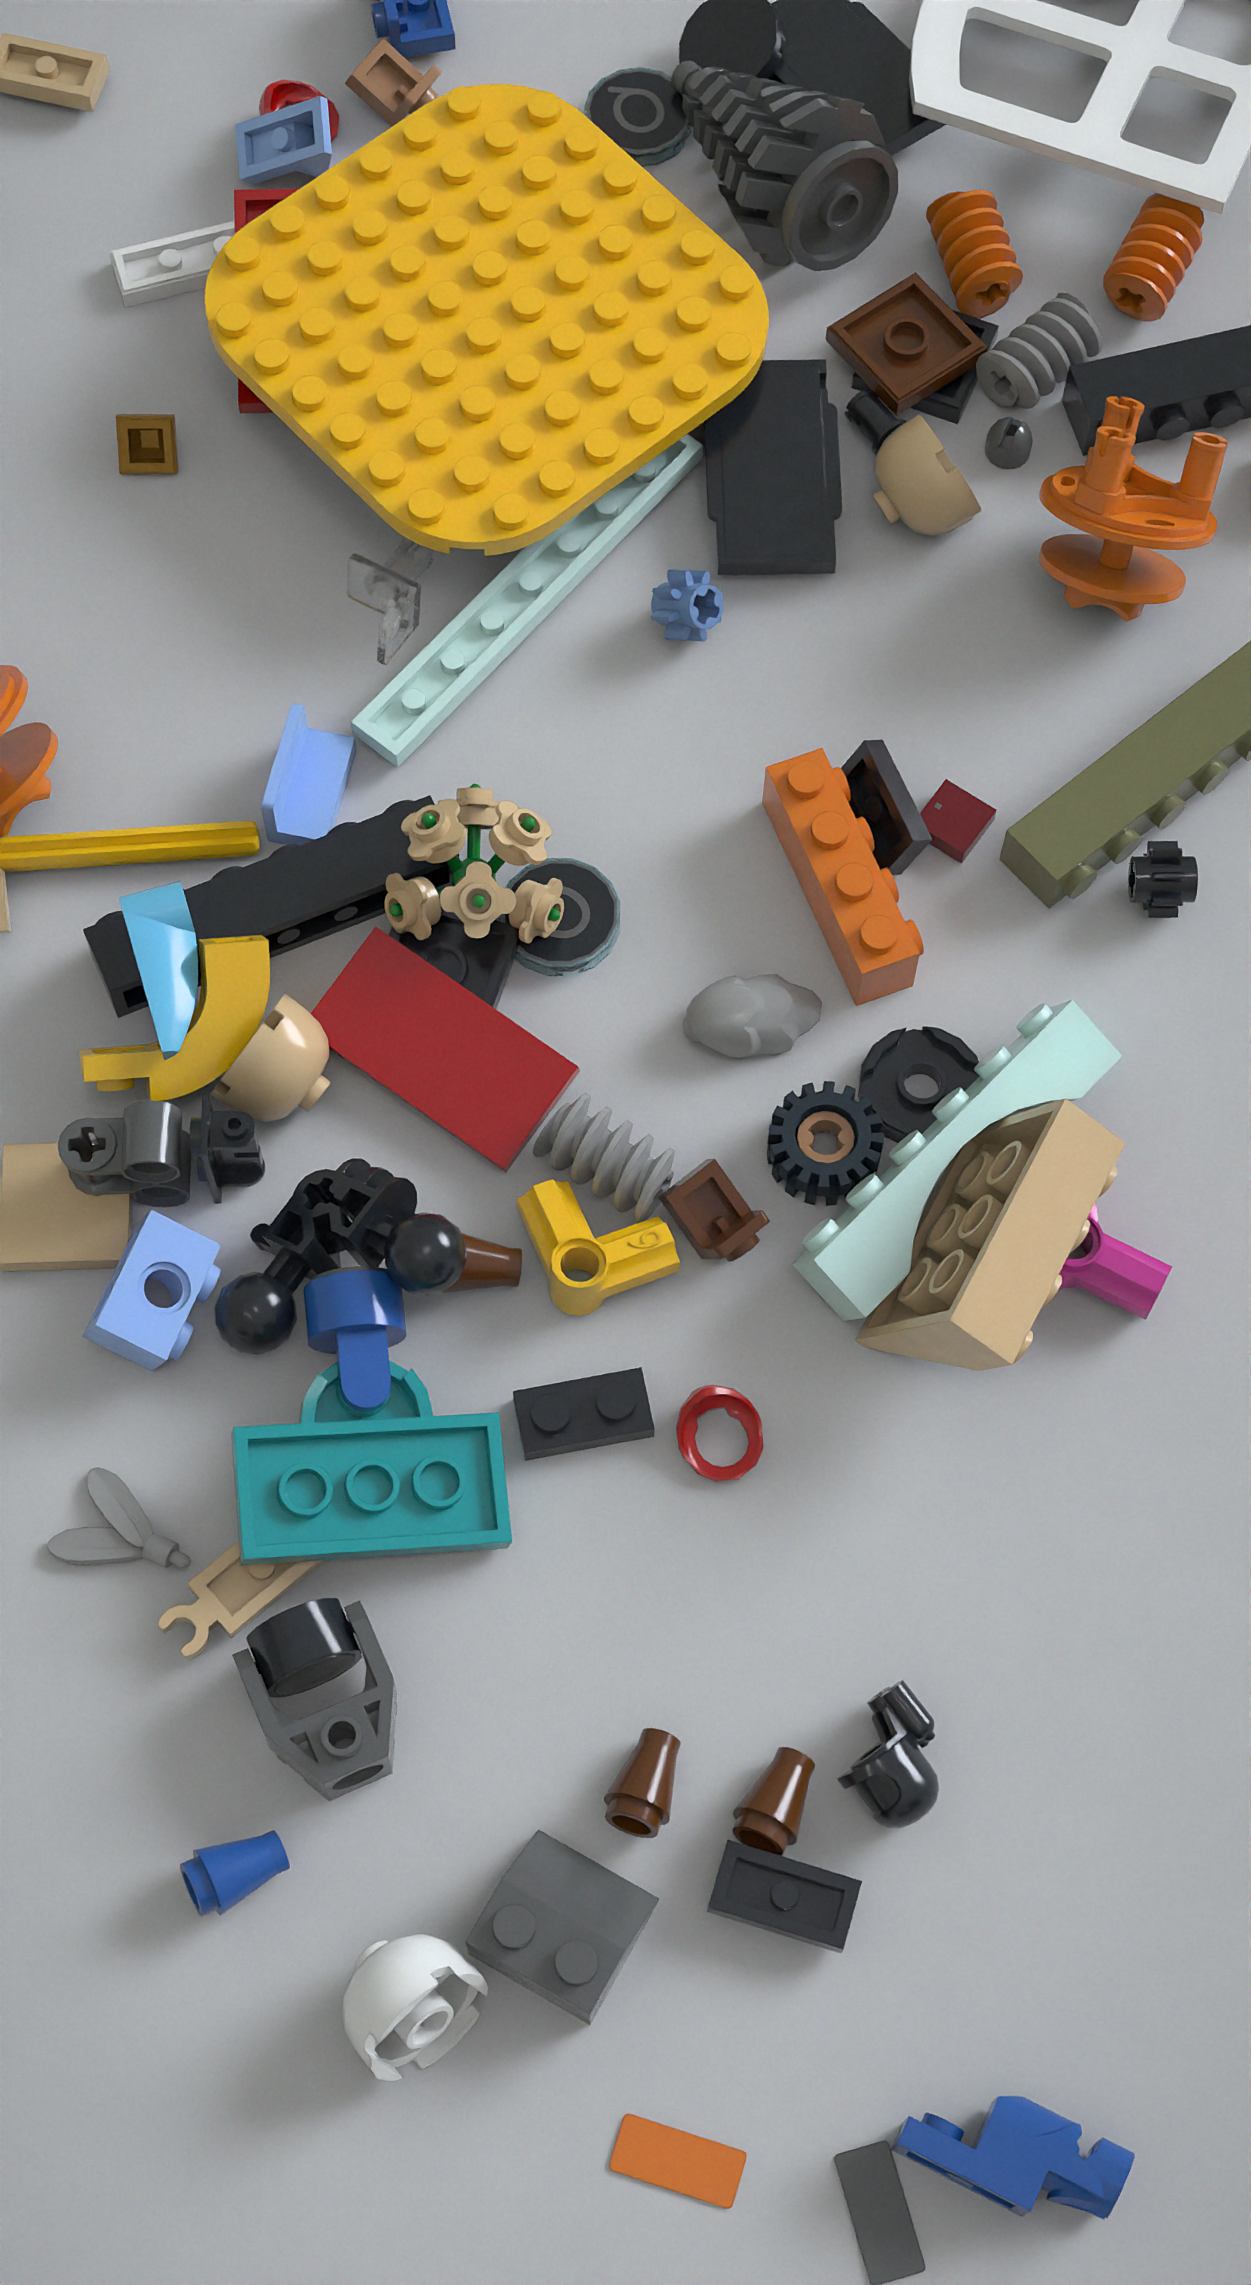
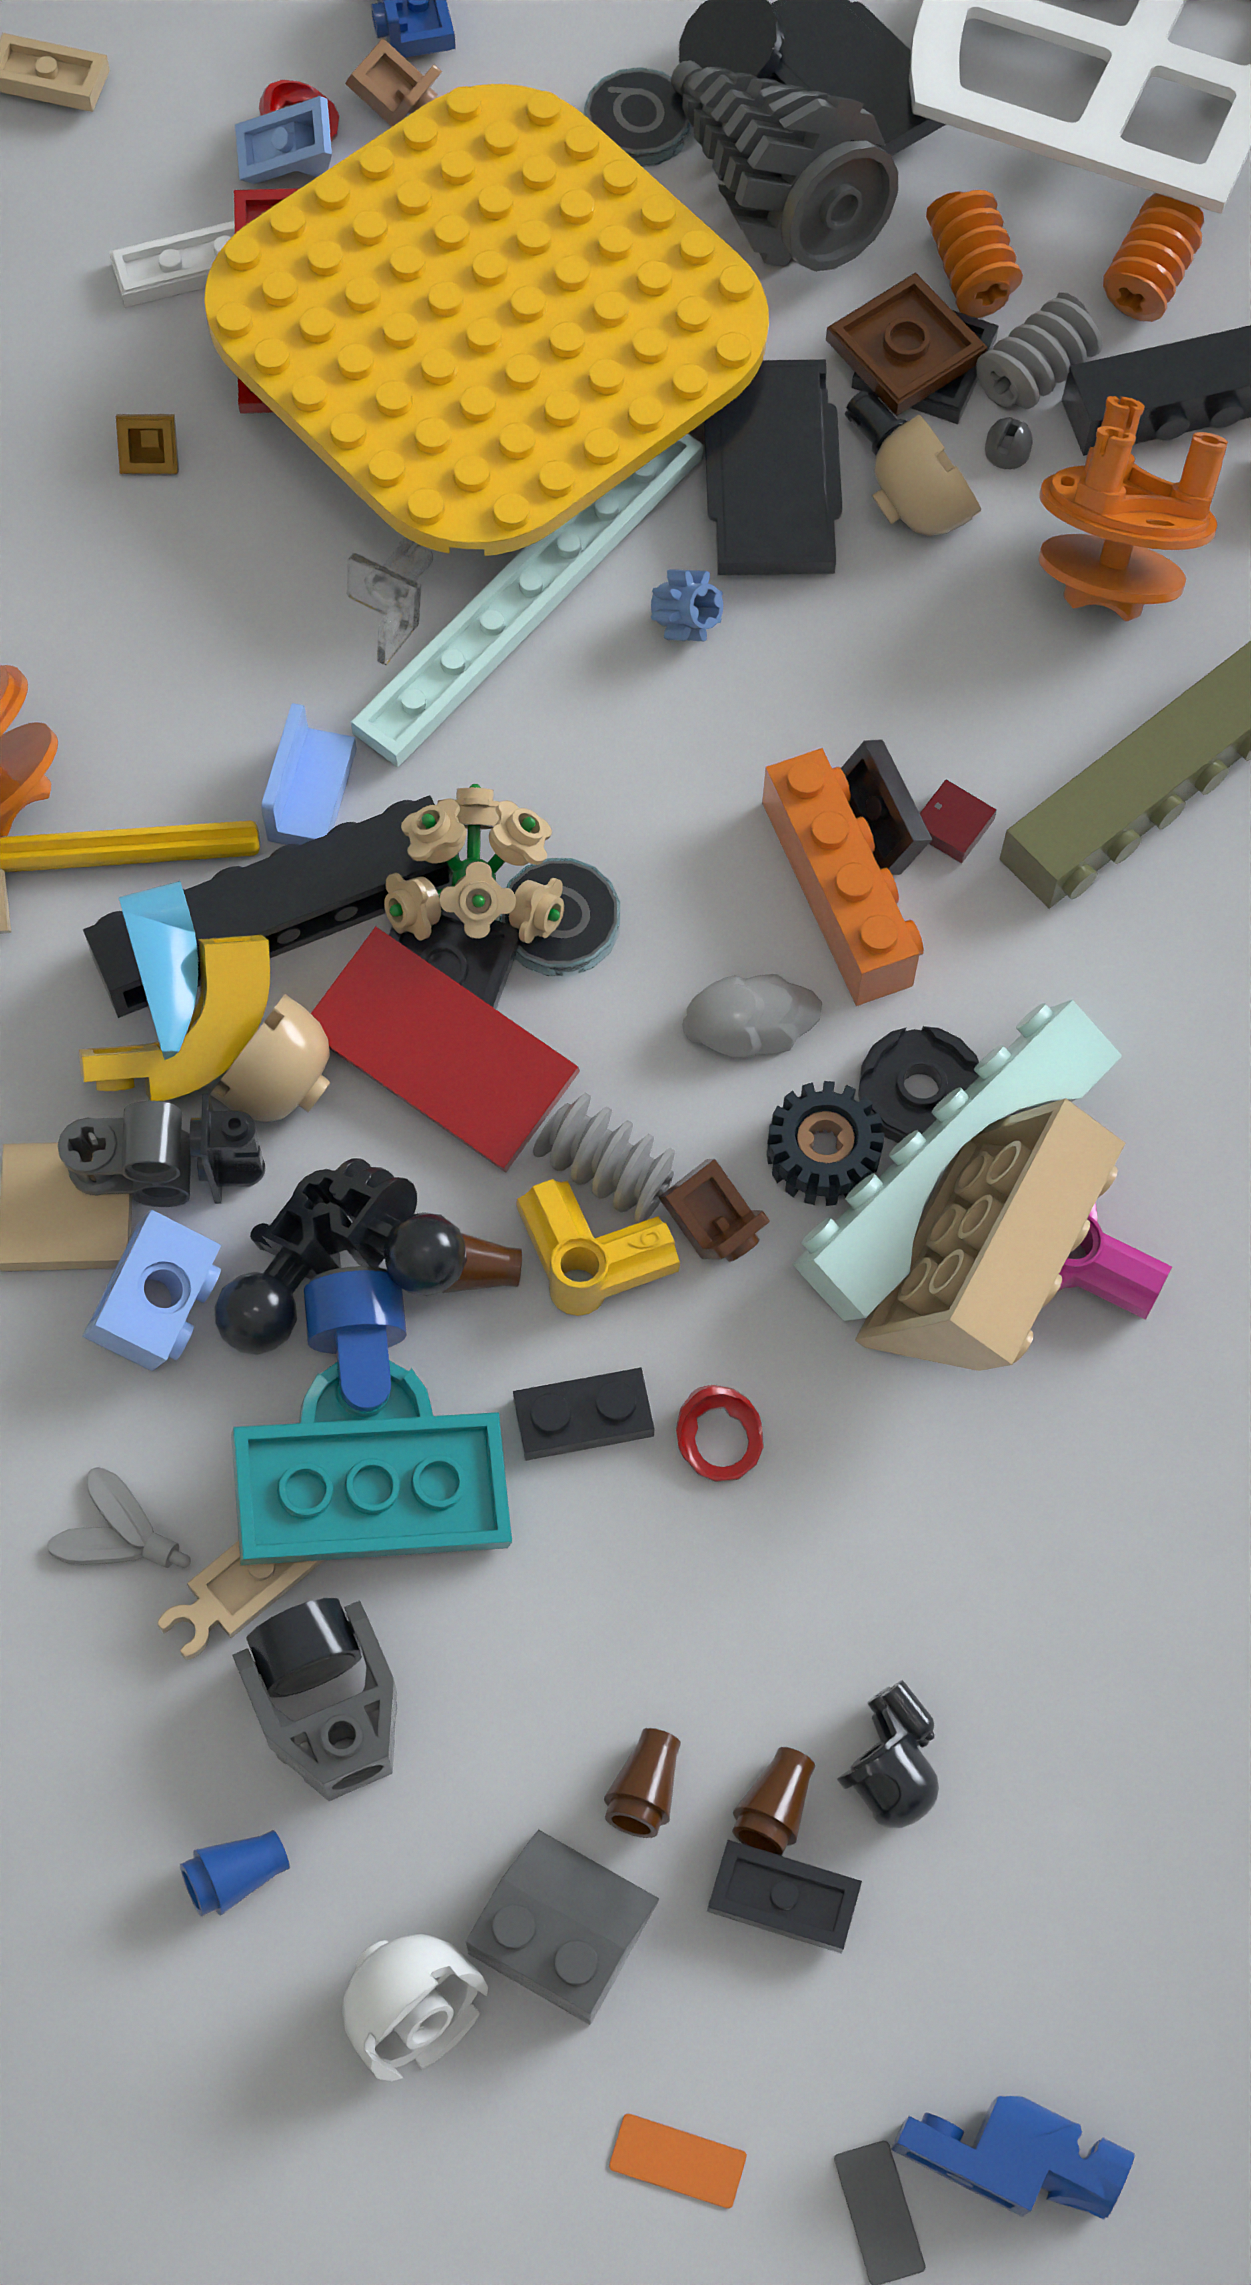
(1162, 879): black gear -> none

